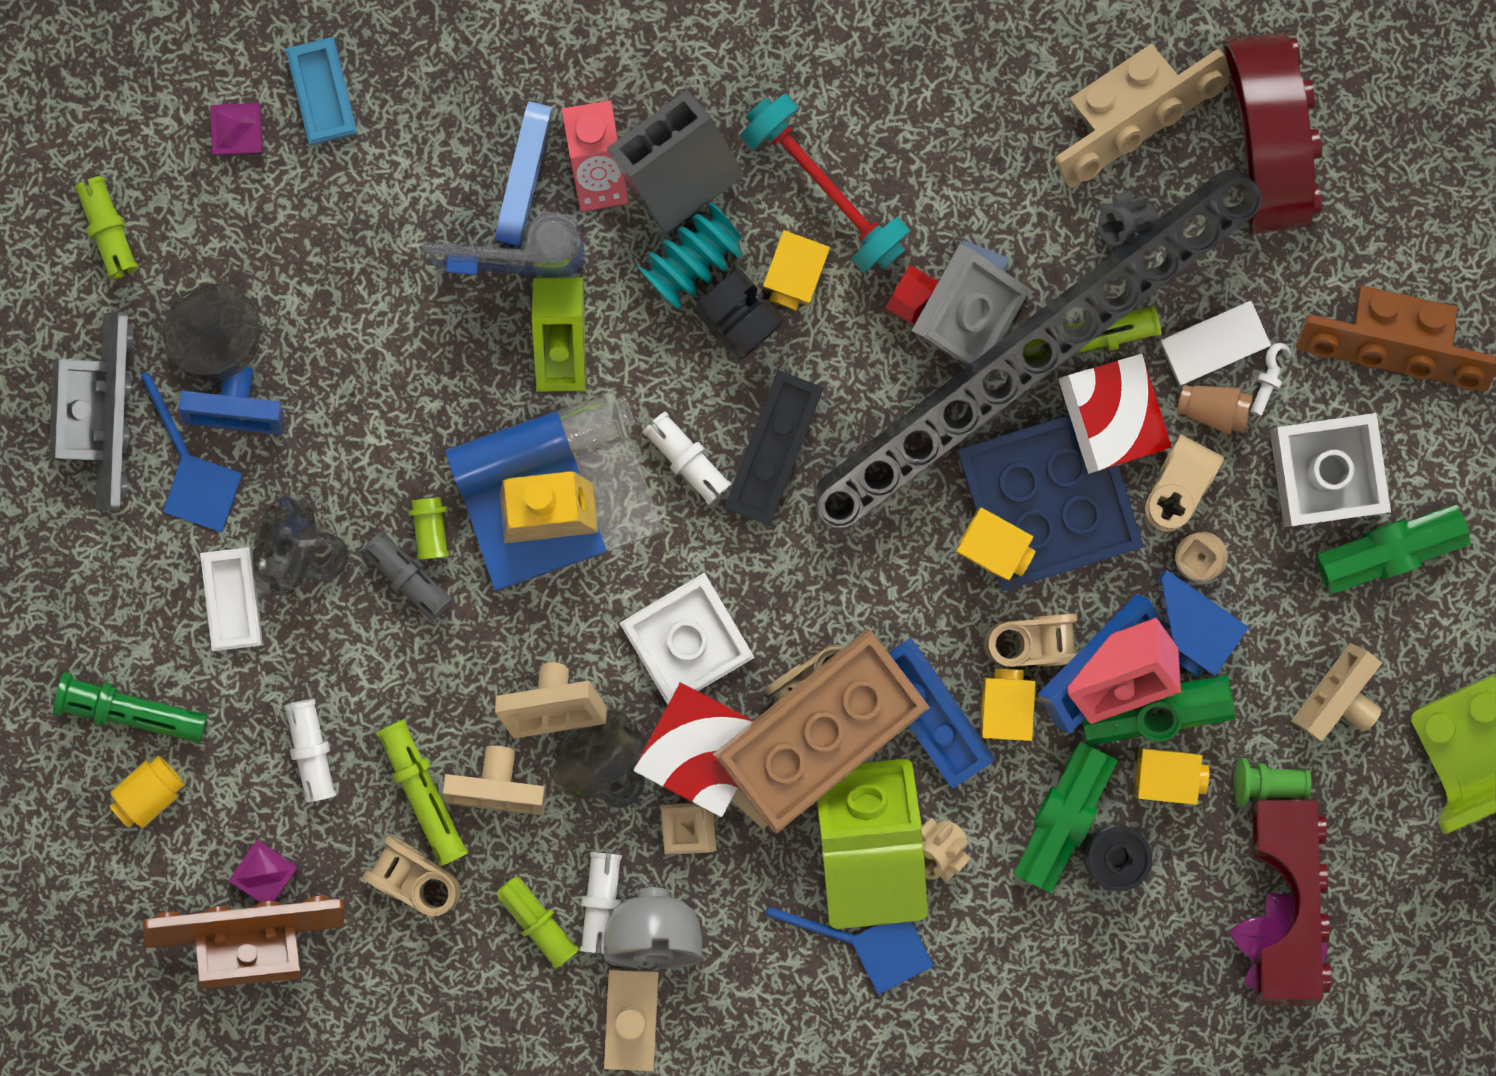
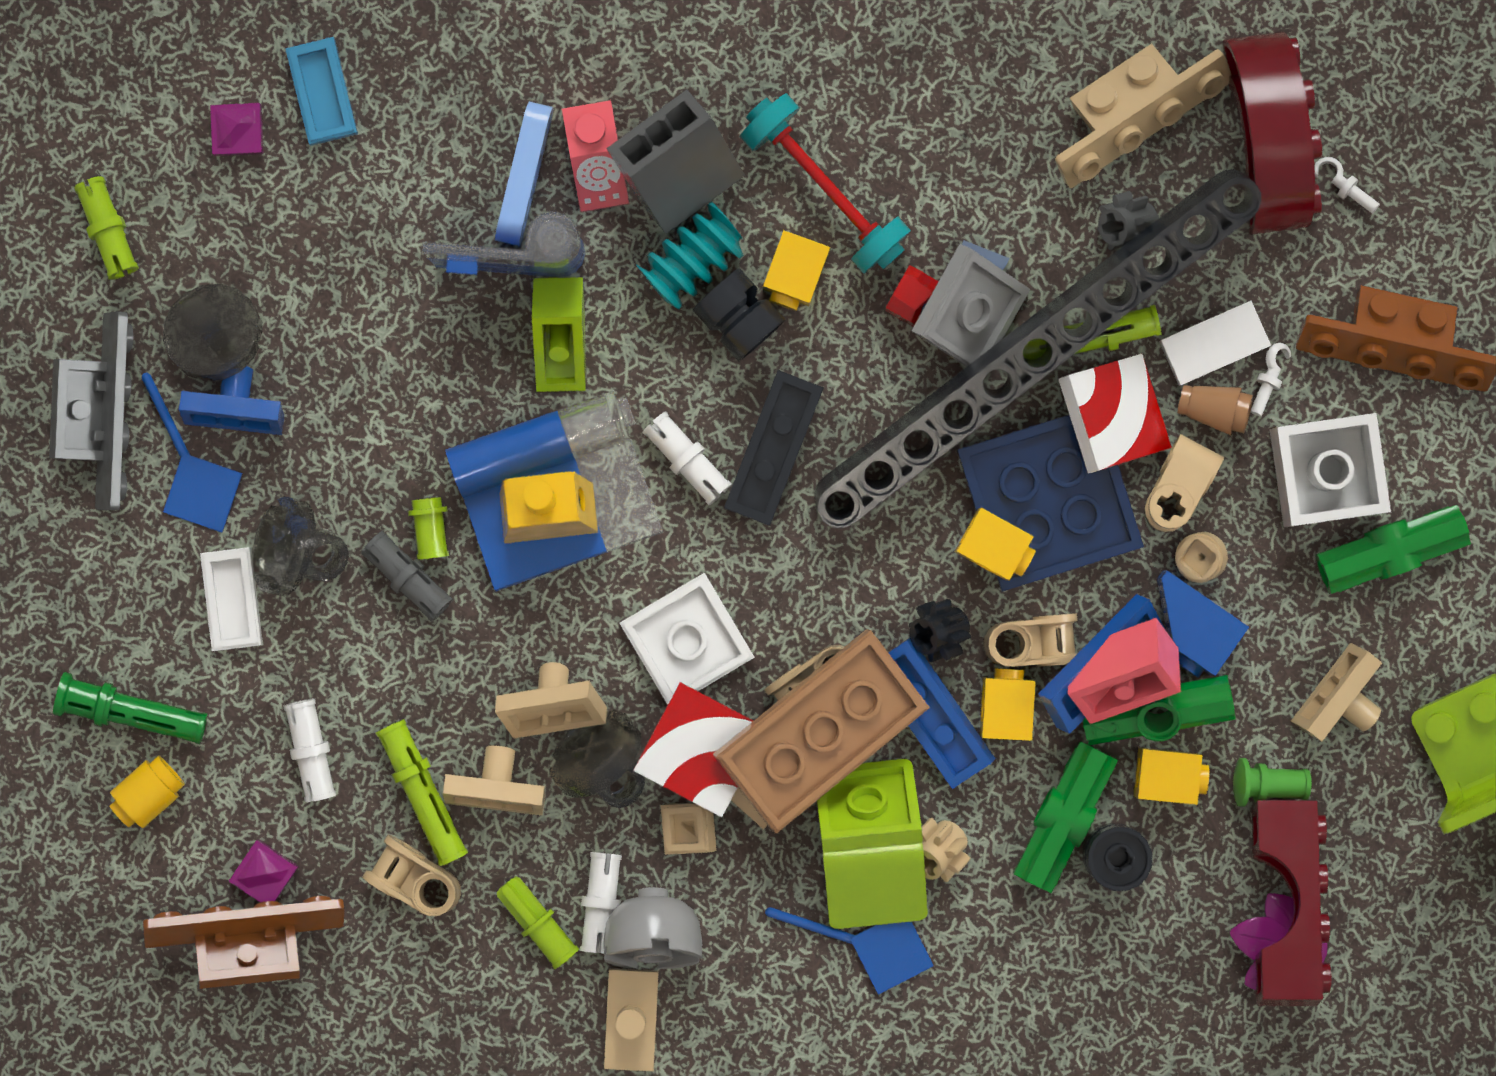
(939, 630): none -> black gear
(1348, 186): none -> white hand

